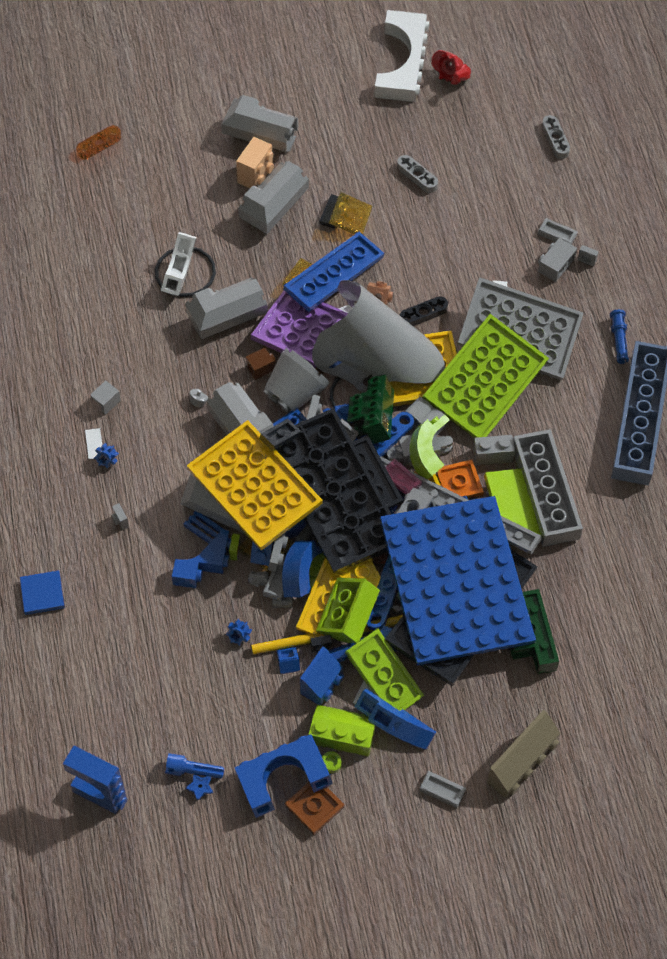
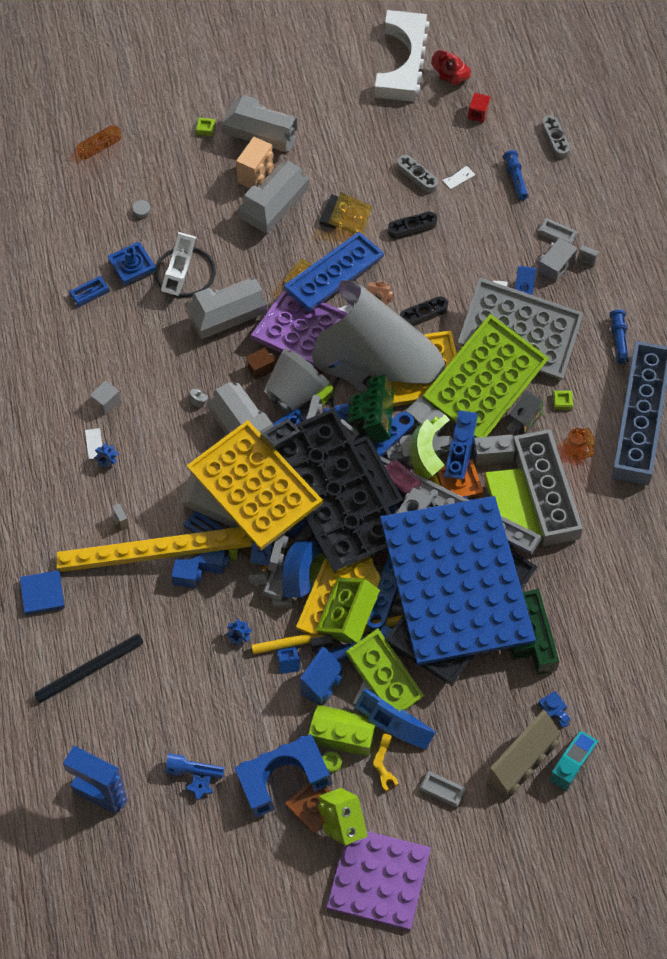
(88, 668): none -> black axle
(91, 293): none -> blue tile
(131, 263): none -> blue plate
(141, 209): none -> light grey tile
(152, 549): none -> yellow plate
(205, 126): none -> lime tile
(325, 394): none -> lime tile
(342, 816): none -> lime piece
(379, 766): none -> yellow piece
(379, 880): none -> medium lavender plate
(406, 230): none -> black beam
(458, 177): none -> white sticker
(462, 445): none -> blue slope
(479, 107): none -> red brick
(514, 168): none -> blue pin
(525, 279): none -> blue torso
(525, 414): none -> dark grey torso
(555, 708): none -> blue plate
(562, 400): none -> lime tile
(573, 760): none -> teal slope
(576, 443): none -> clear orange piece

